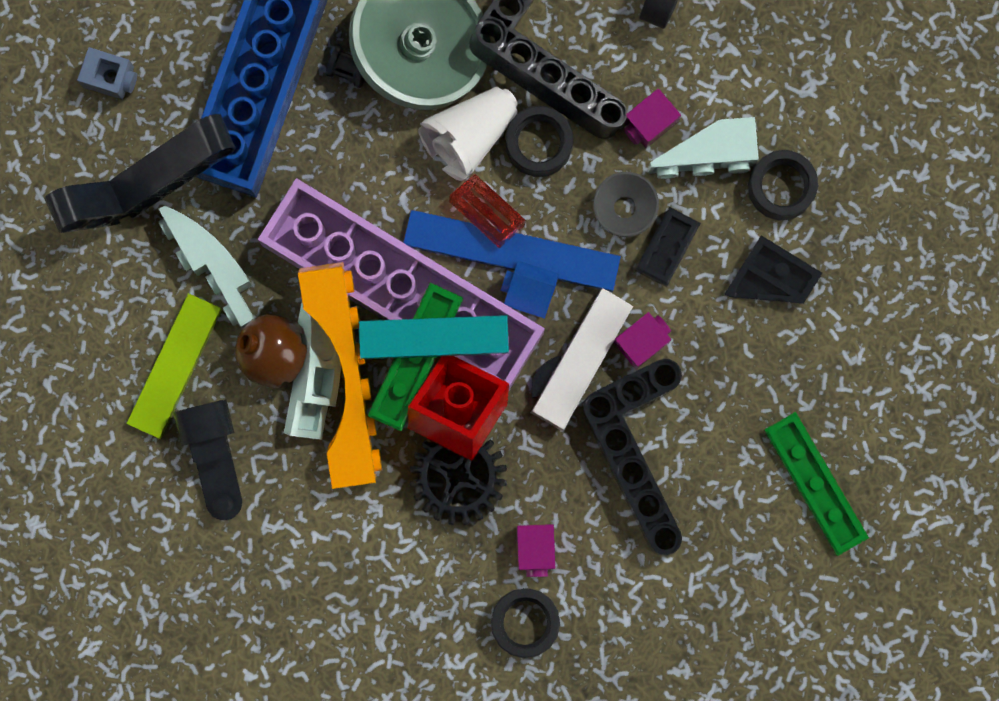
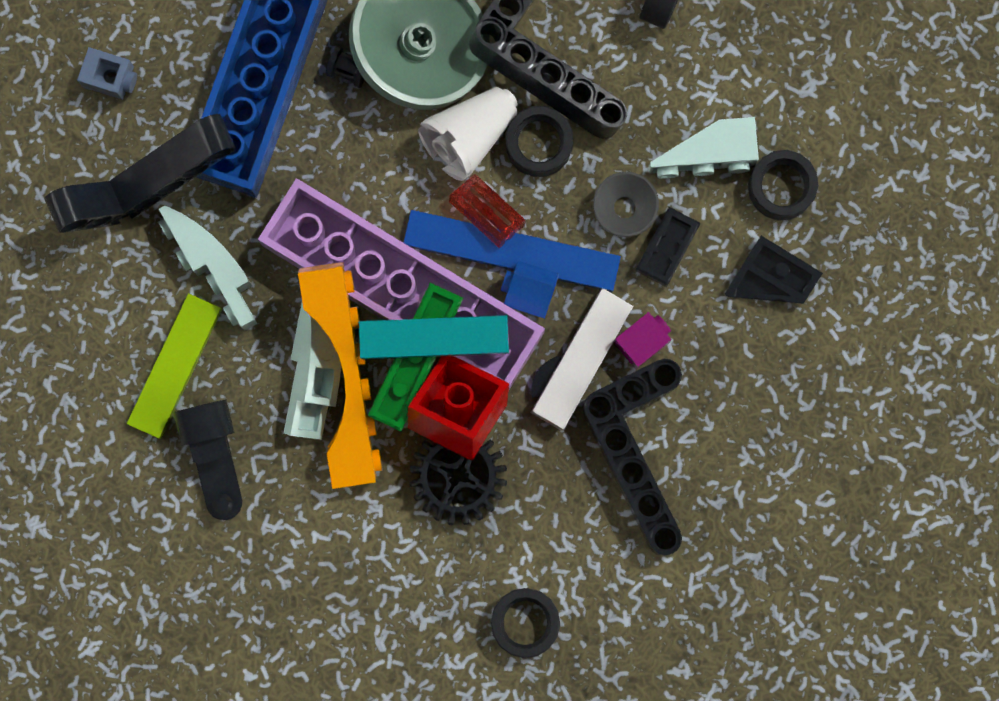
(270, 350): reddish brown cylinder -> none
(536, 549): magenta brick -> none
(651, 119): magenta brick -> none
(816, 484): green tile -> none

